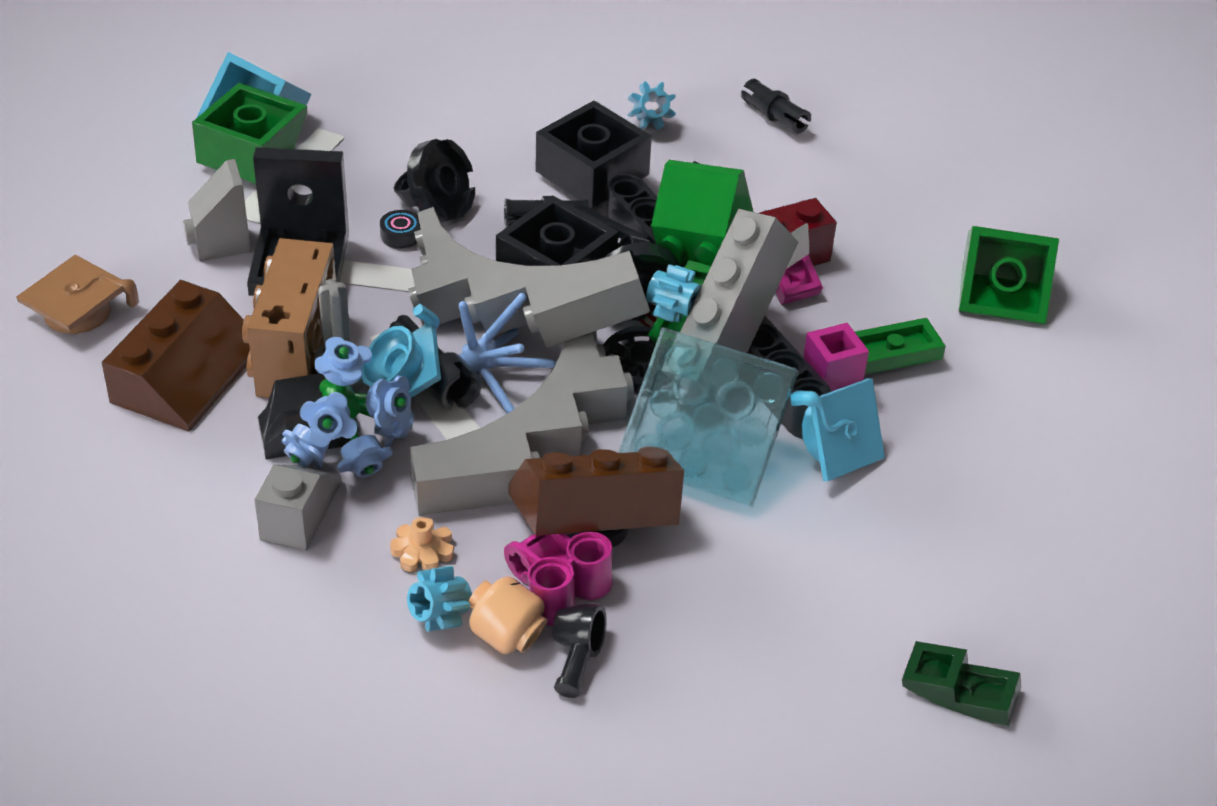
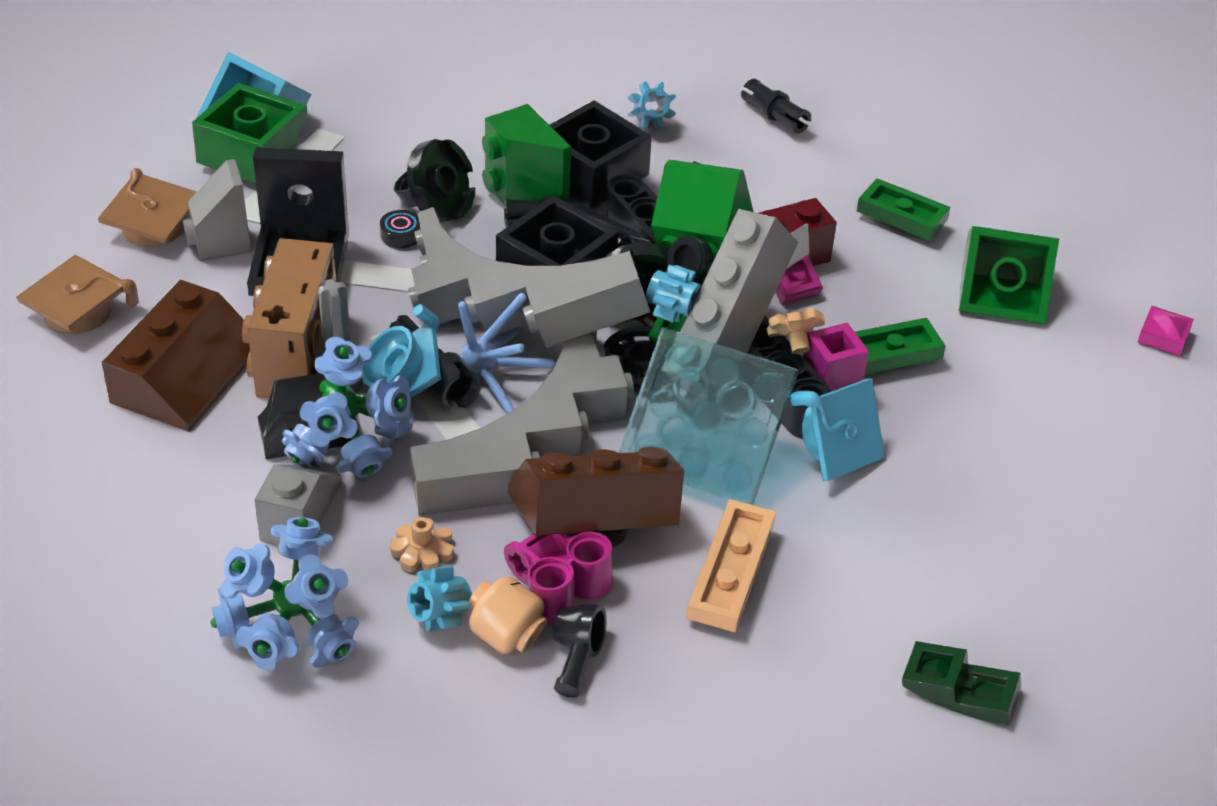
(148, 210): none -> medium nougat hat
(306, 594): none -> light blue plant
(525, 157): none -> green slope
(691, 254): none -> black tile
(731, 565): none -> light nougat plate
(795, 327): none -> light nougat plant
(903, 209): none -> green plate
(1165, 330): none -> dark pink tile

